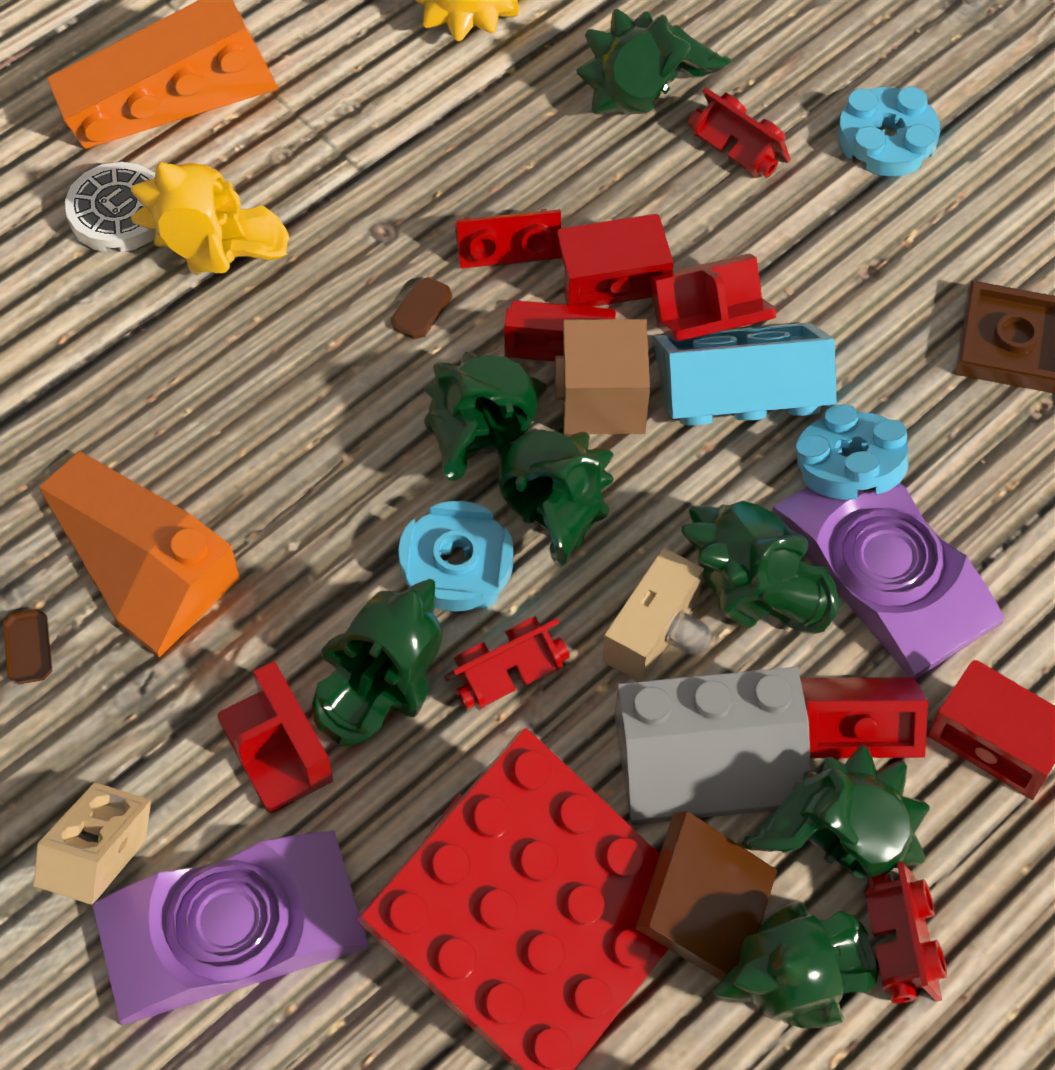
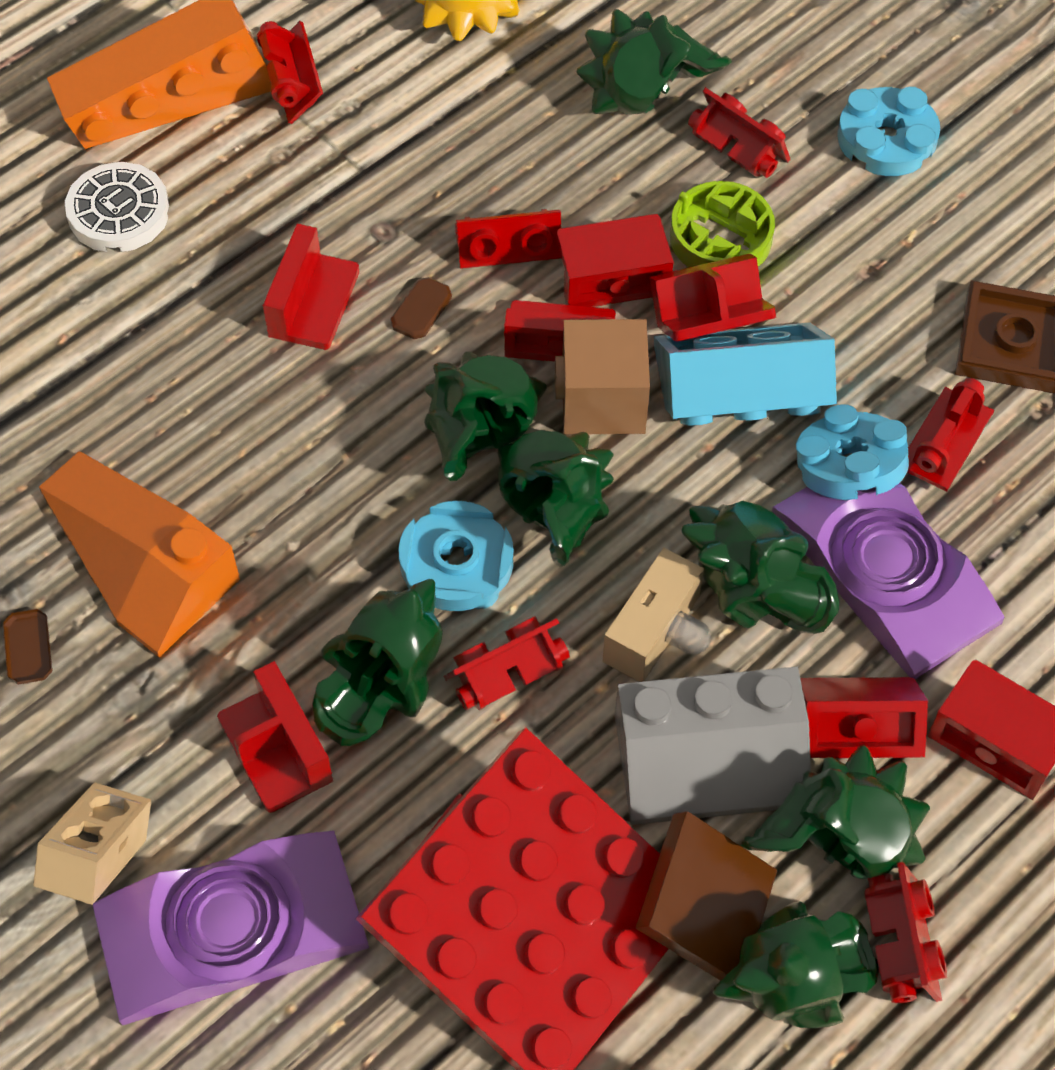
(202, 218): yellow head -> none
(290, 67): none -> red hinge
(308, 292): none -> red panel
(731, 207): none -> lime piece
(949, 434): none -> red hinge

